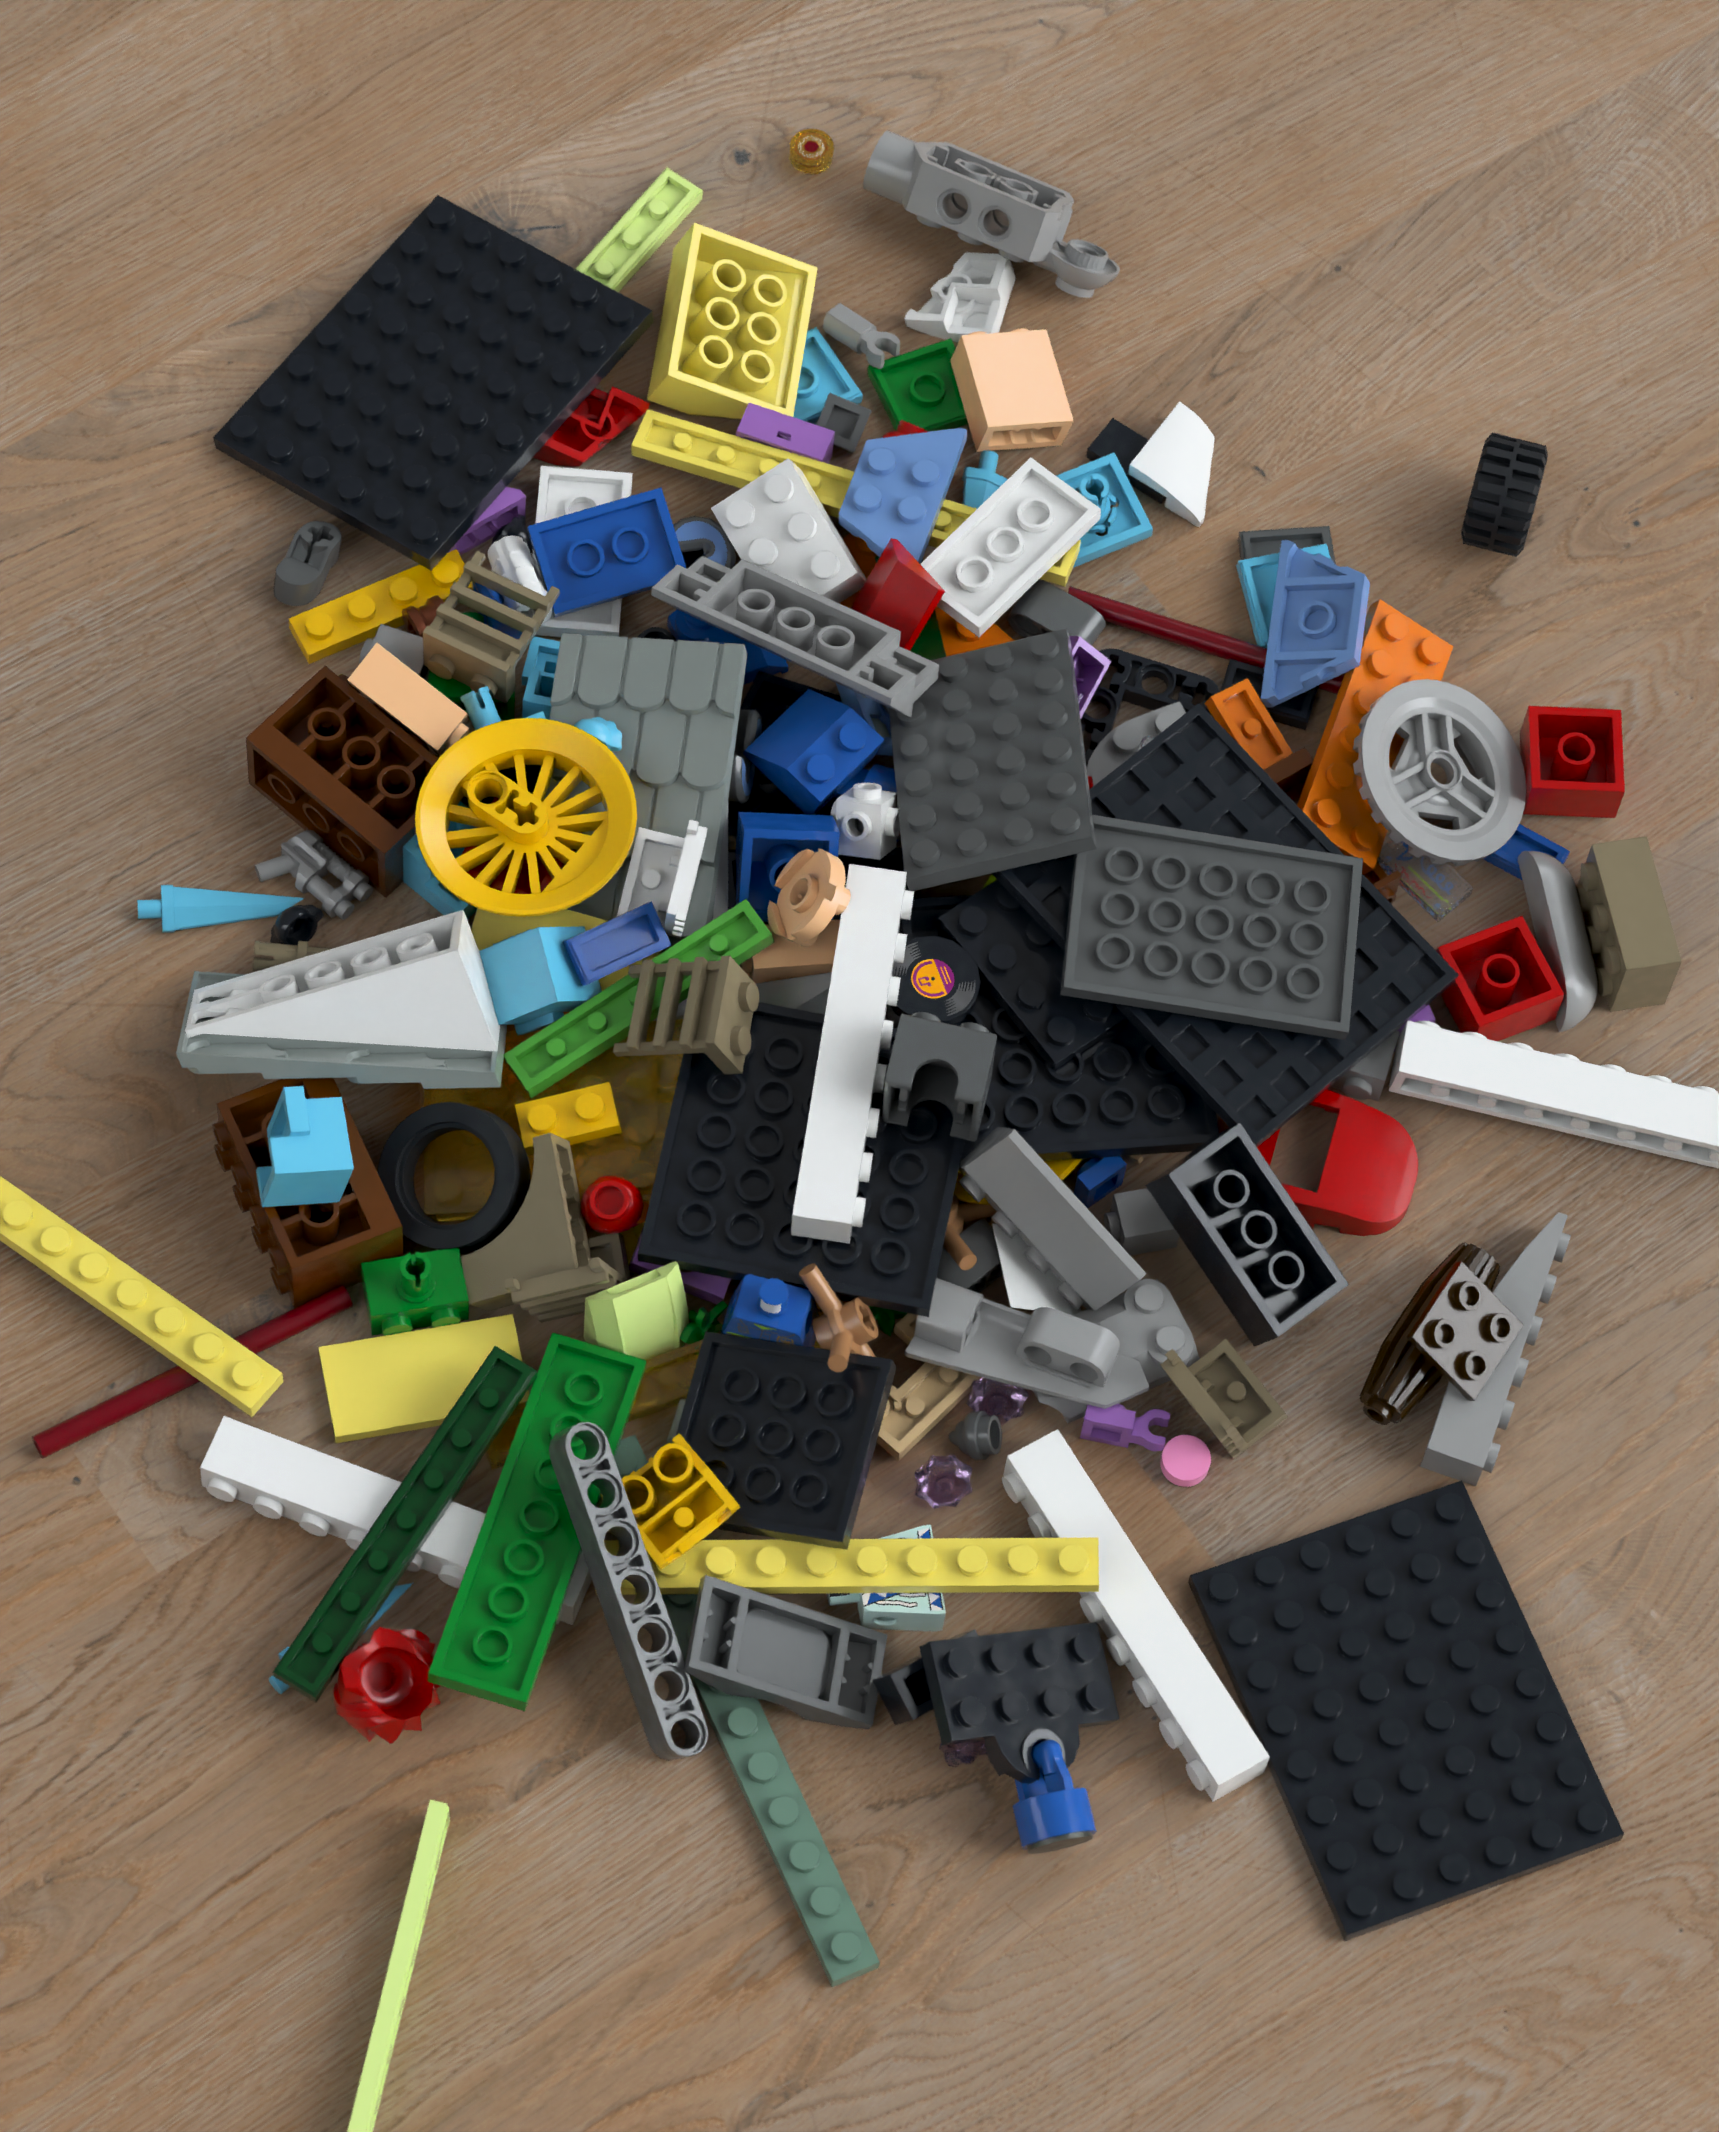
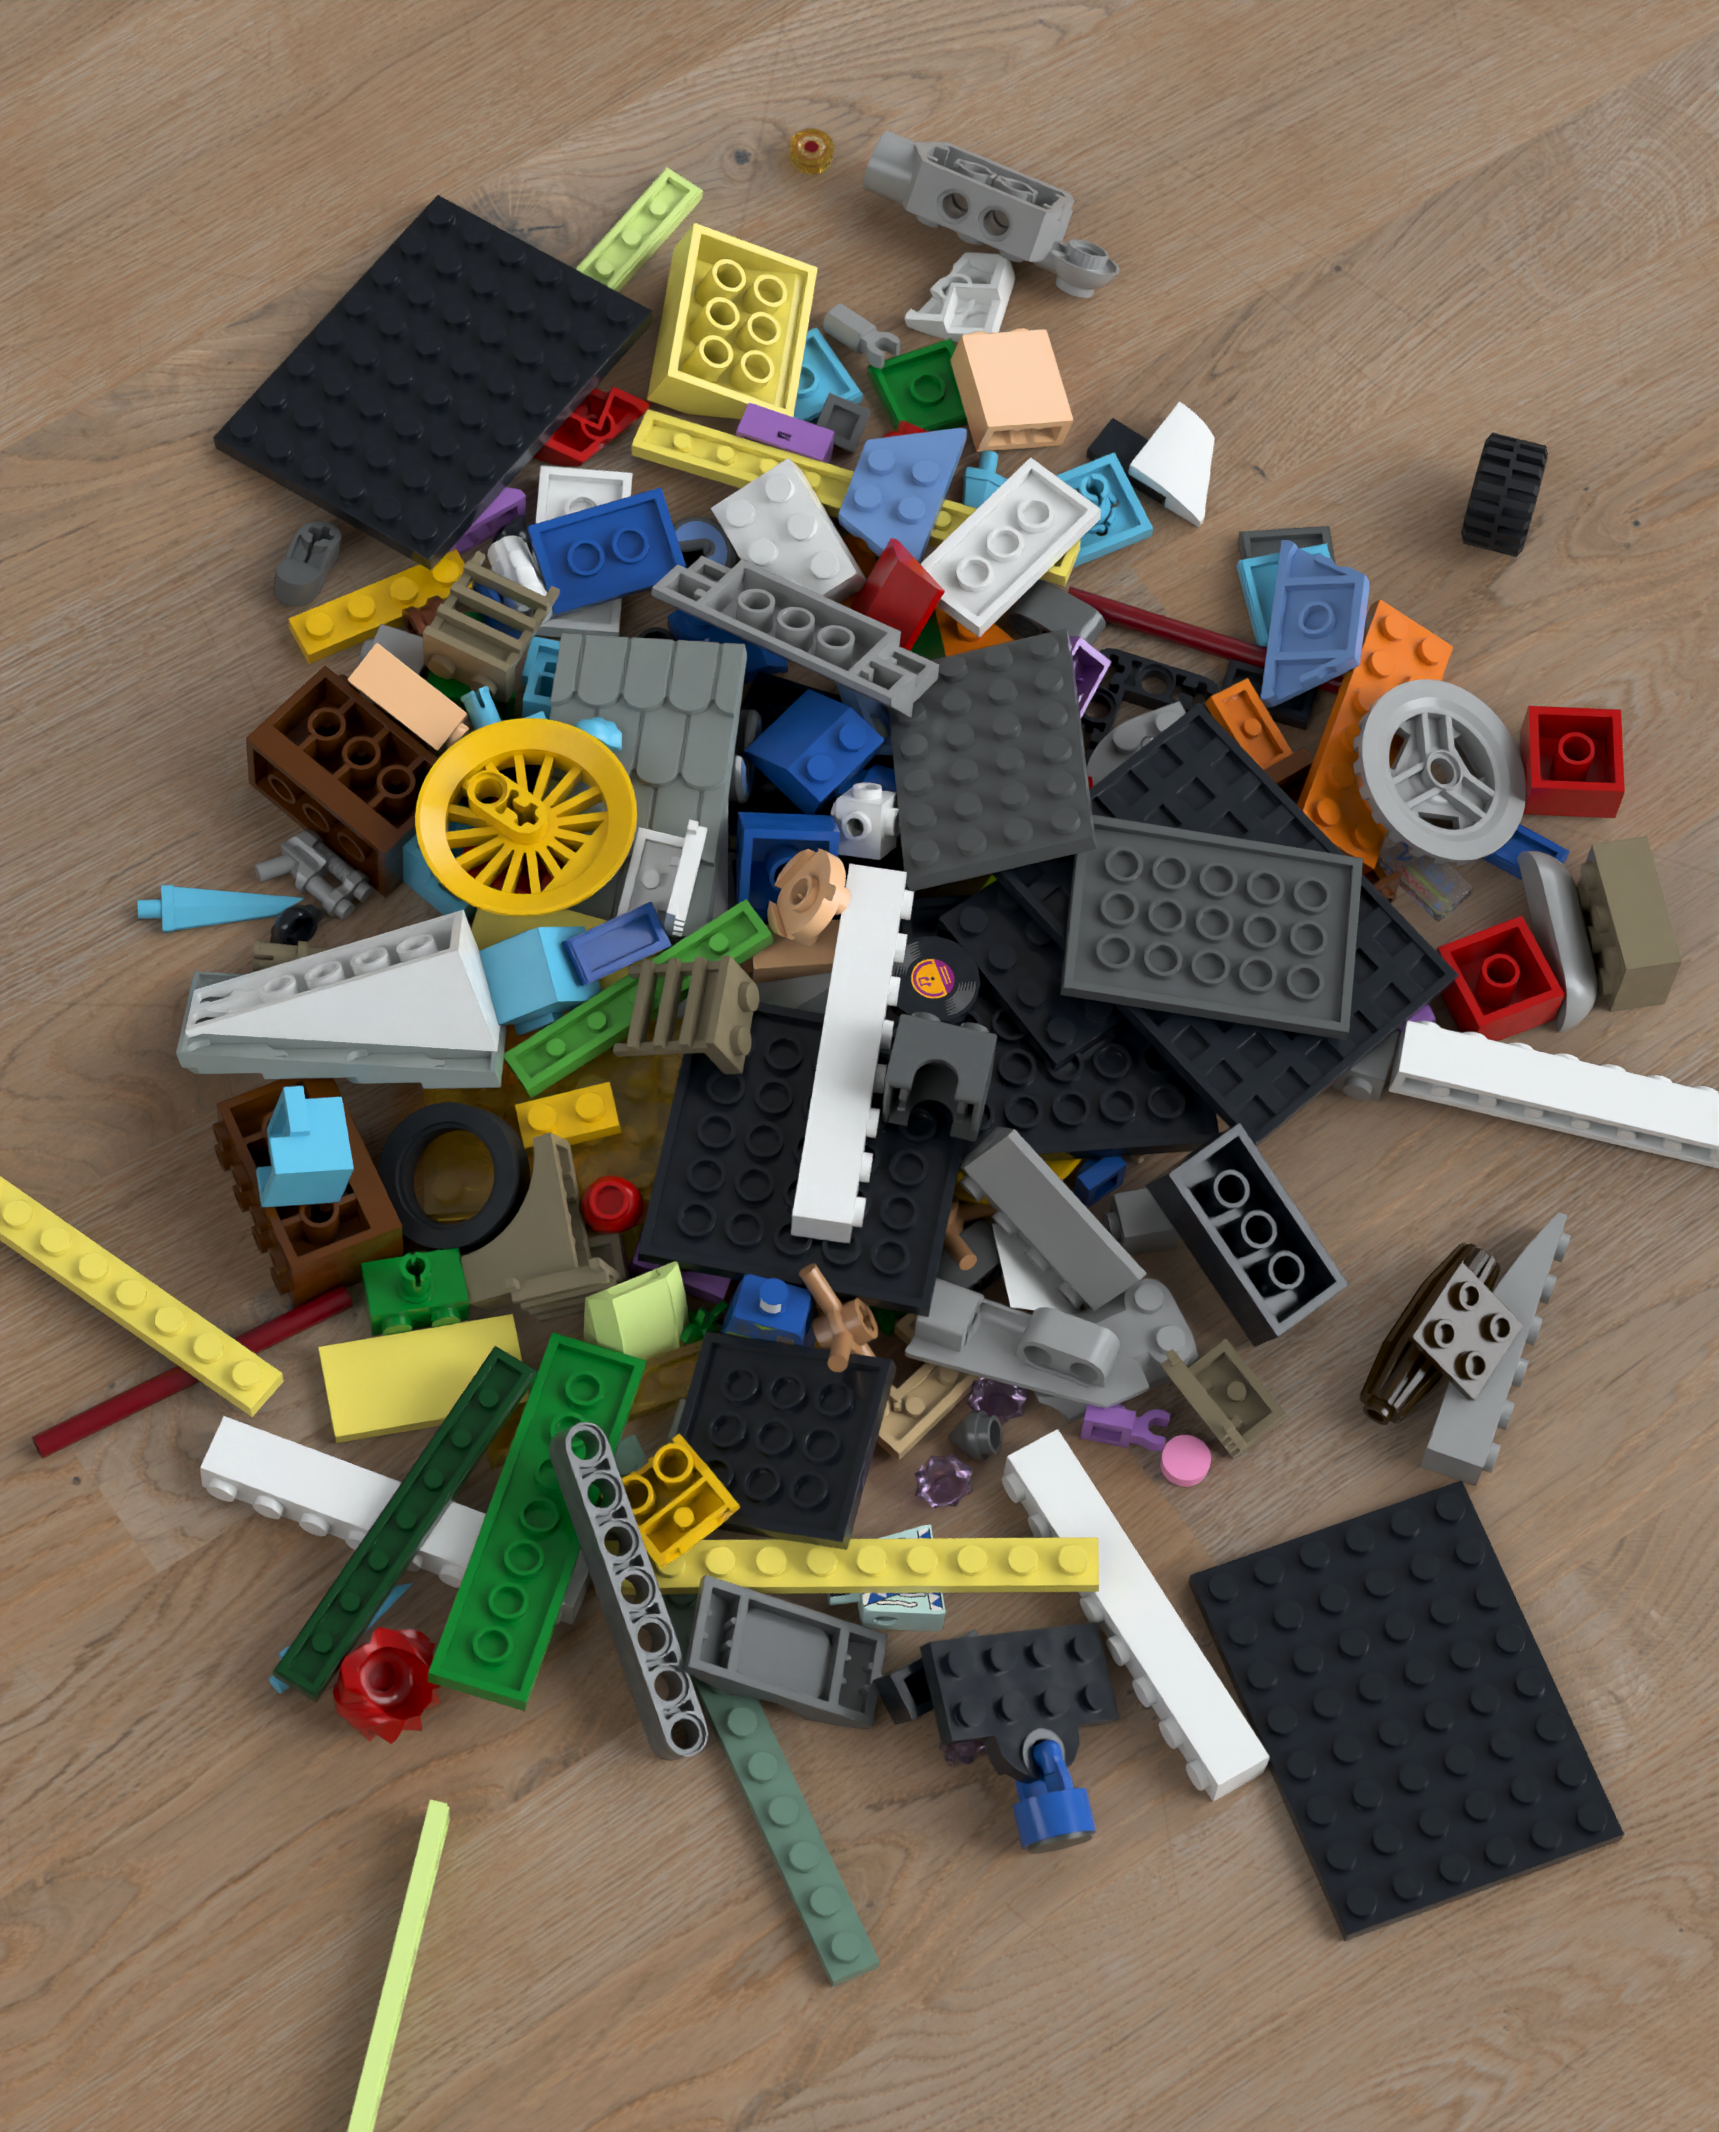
(1365, 1172): red slope -> none

